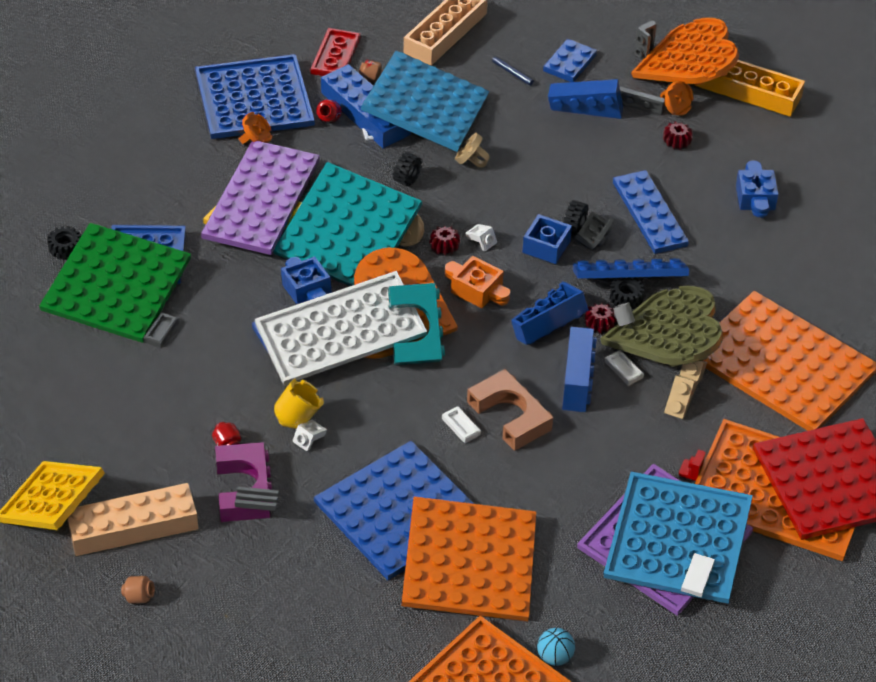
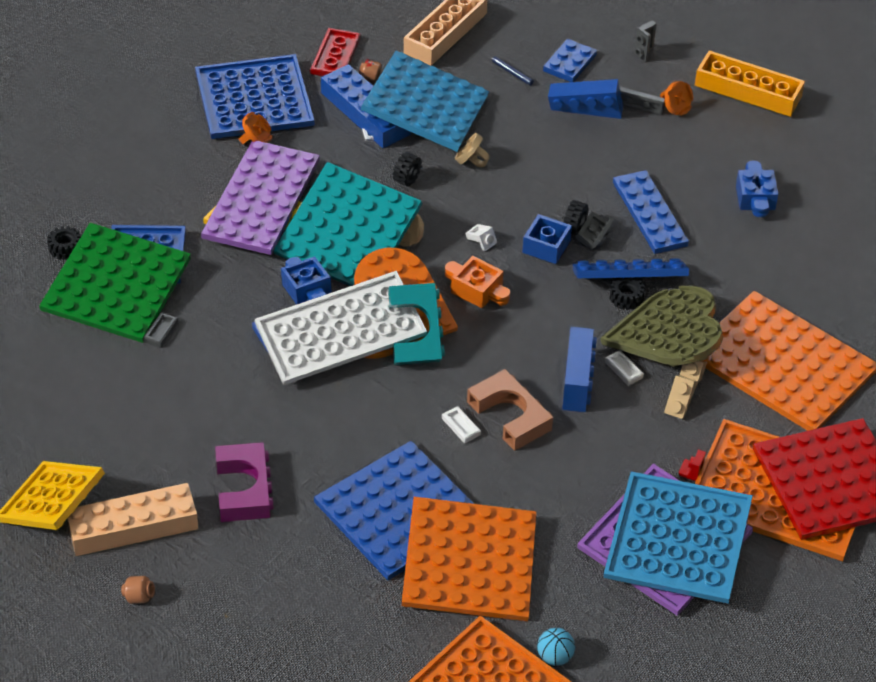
(226, 434): red head -> none
(257, 496): dark grey tile -> none
(297, 404): yellow cylinder -> none
(307, 433): white bracket -> none
(329, 110): red head -> none
(444, 240): dark red gear -> none
(549, 313): blue wedge -> none
(600, 318): dark red gear -> none
(623, 314): light grey axle -> none
(677, 135): dark red gear -> none
(691, 54): orange plate -> none
(697, 575): white tile -> none

